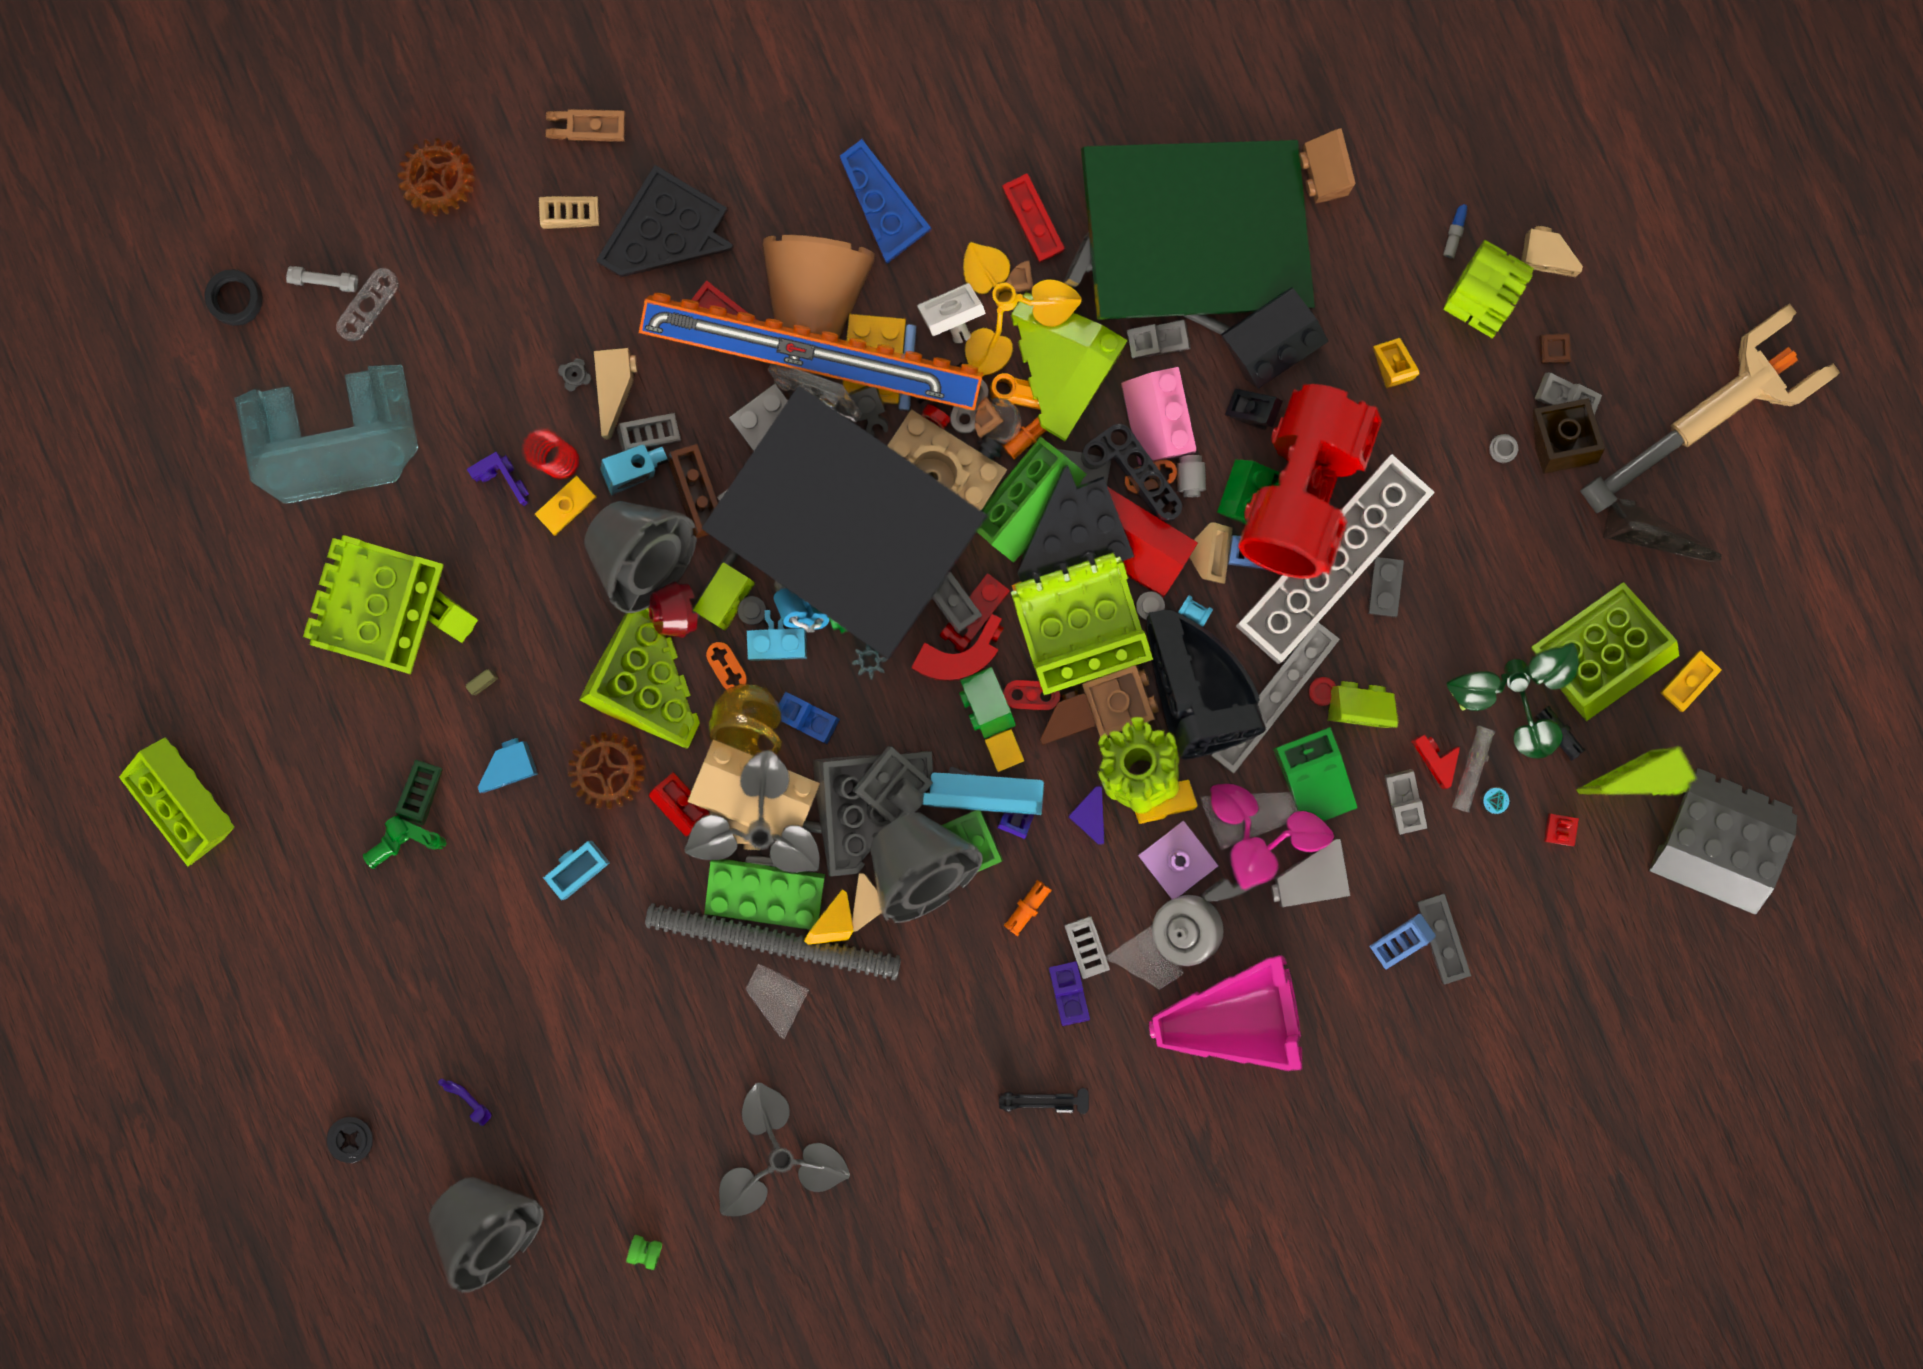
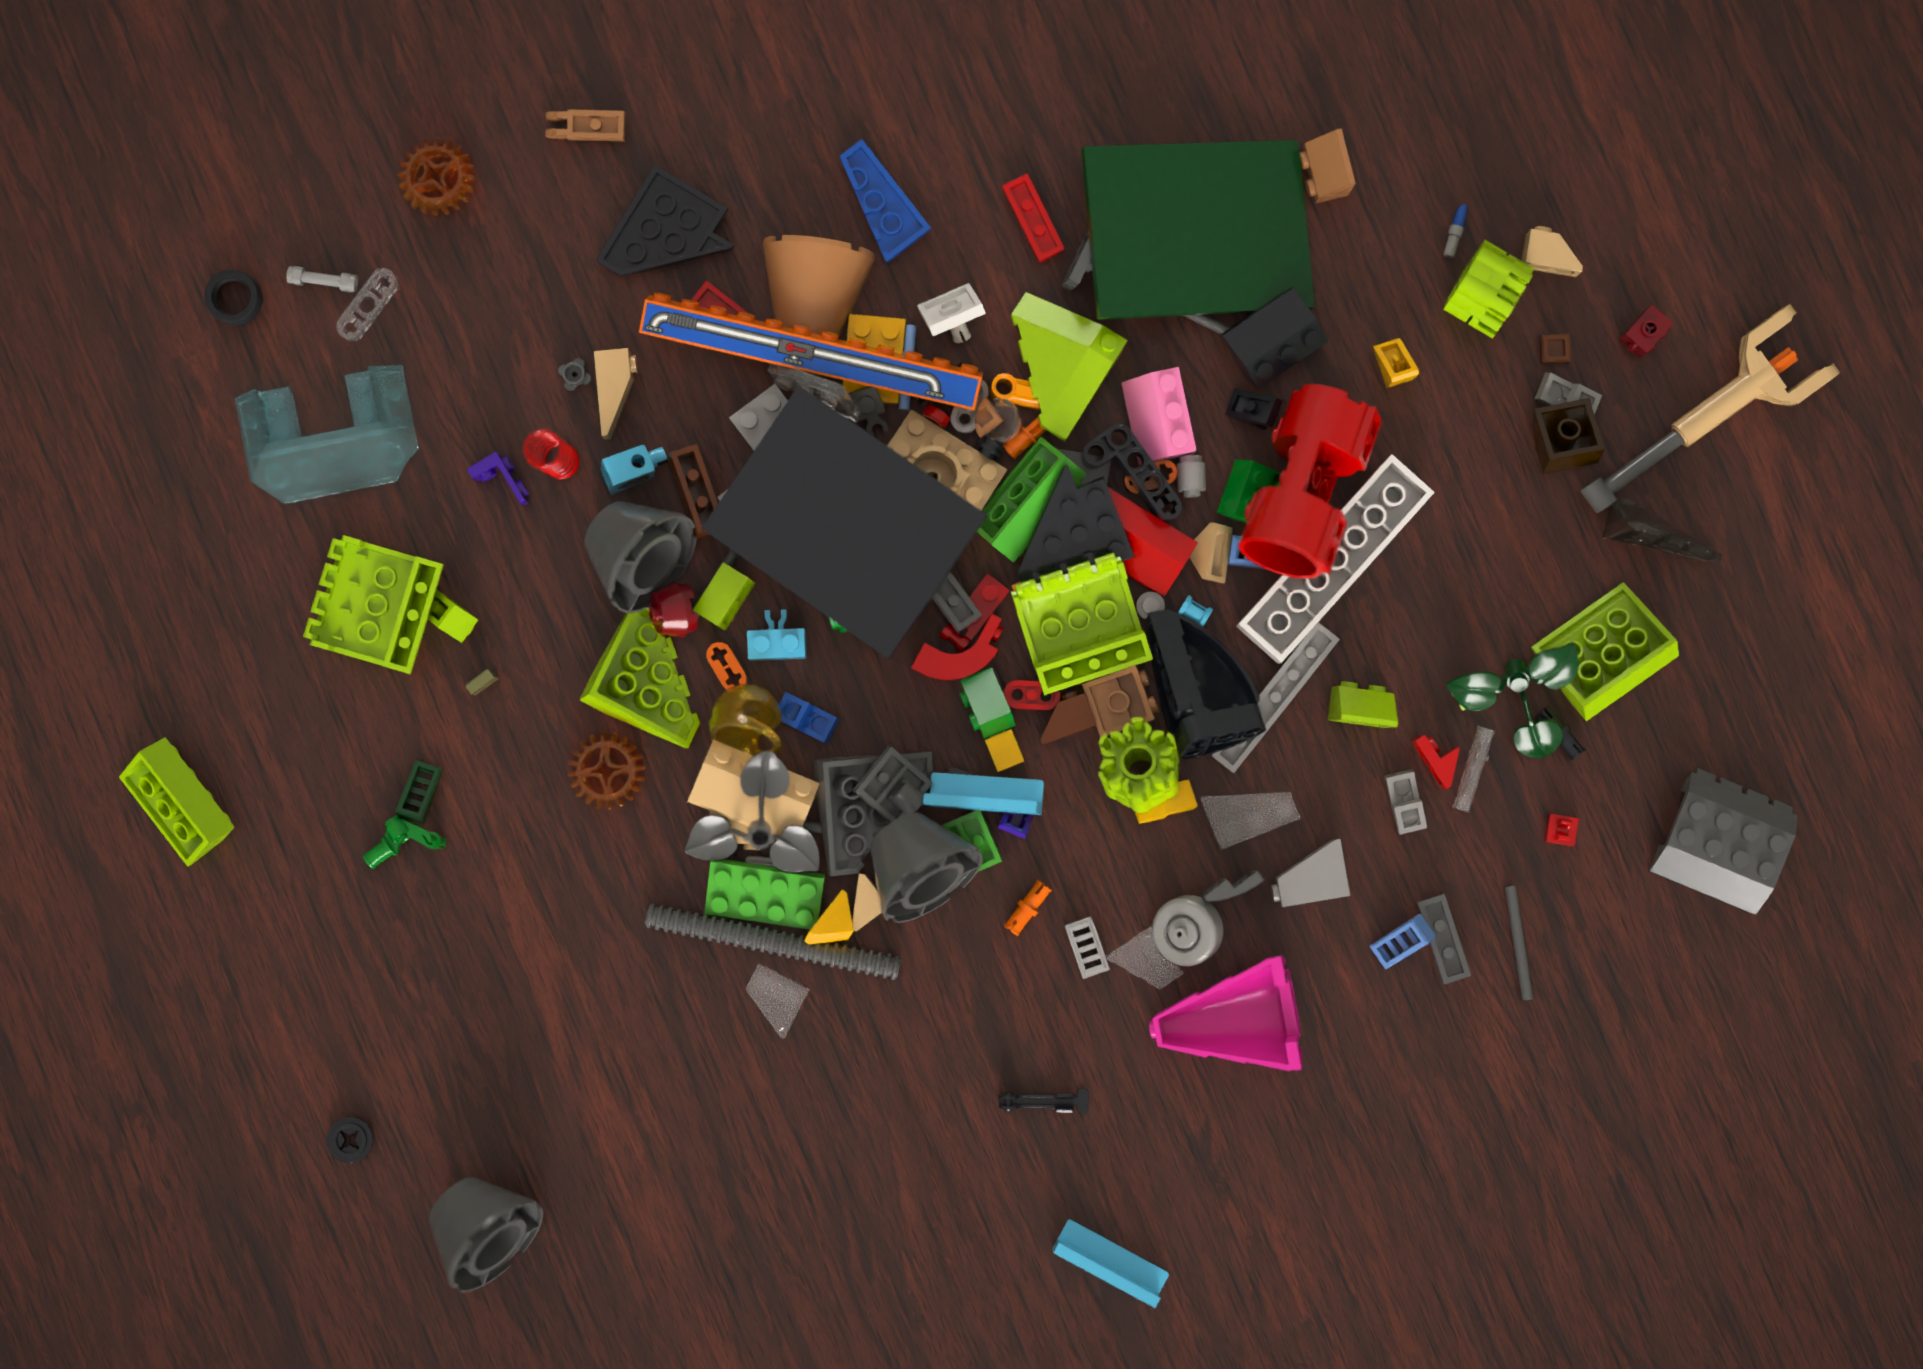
(480, 1114): dark purple piece -> none
(508, 766): dark azure slope -> none
(557, 202): tan slope -> none
(565, 505): yellow plate -> none
(576, 869): medium azure brick -> none
(637, 1252): bright green wheel -> none
(646, 423): light grey slope -> none
(672, 799): red slope -> none
(751, 610): dark grey plate -> none
(796, 611): dark azure piece -> none
(819, 1170): dark grey plant -> none
(870, 669): clear light blue gear -> none
(987, 268): yellow plant -> none
(1021, 277): medium nougat tile -> none
(1069, 993): dark purple slope -> none
(1089, 815): dark purple slope -> none
(1110, 1262): none -> medium azure panel
(1158, 339): light grey slope -> none
(1178, 860): lavender tile -> none
(1251, 856): dark pink plant -> none
(1316, 775): green slope -> none
(1320, 691): red tile -> none
(1385, 587): dark grey plate -> none
(1495, 800): tile -> none
(1503, 448): light grey plate -> none
(1518, 942): none -> dark grey bar
(1641, 341): none -> dark red head
(1653, 772): lime slope -> none
(1690, 681): yellow plate -> none

